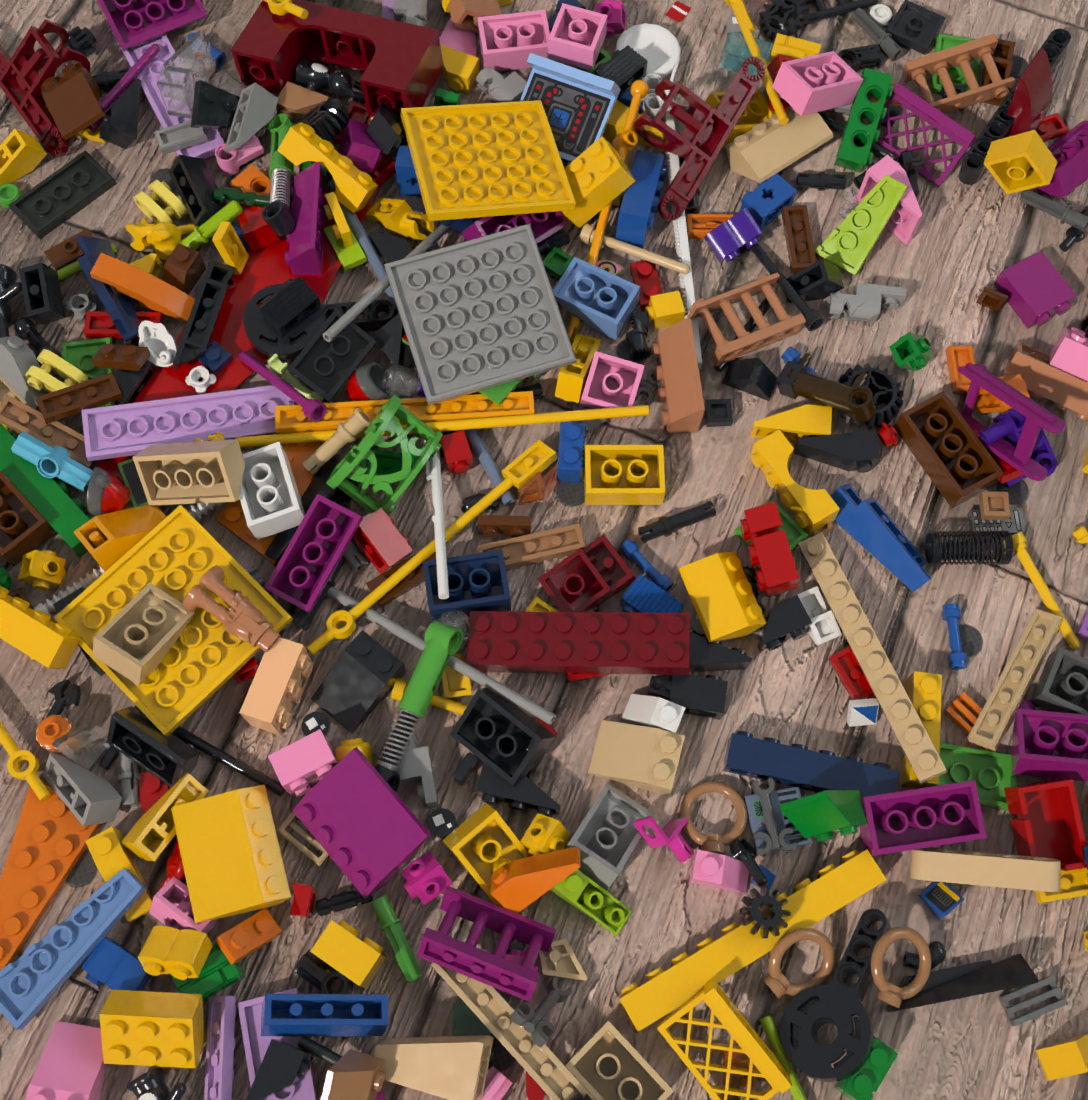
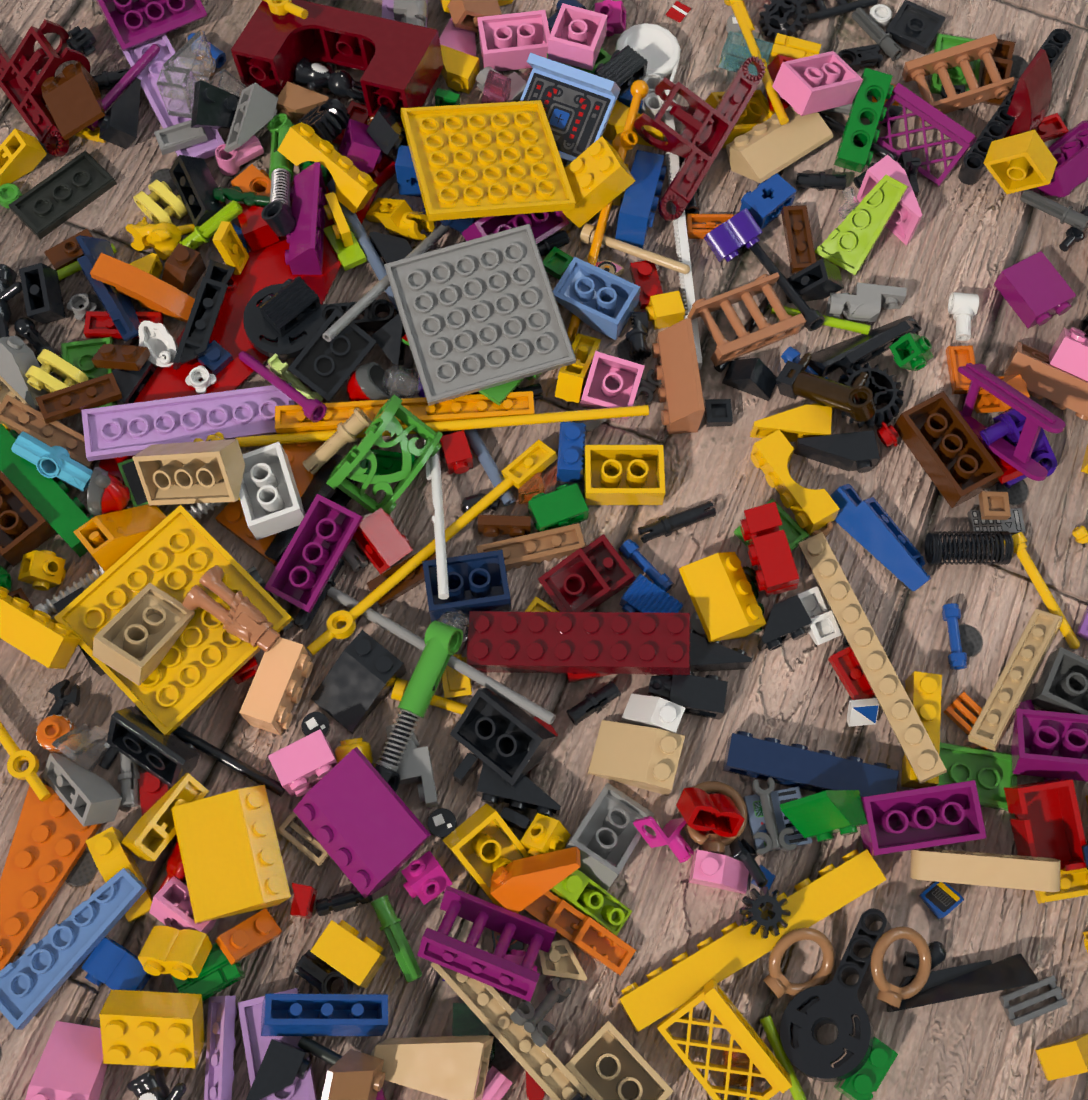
(496, 88): none -> clear pink slope
(515, 819): none -> black tile
(558, 508): none -> green brick
(582, 931): none -> orange slope
(593, 703): none -> black pin
(710, 812): none -> red brick
(834, 322): none -> lime bar
(861, 347): none -> black wedge
(963, 308): none -> white pin
(991, 299): reddish brown slope -> none

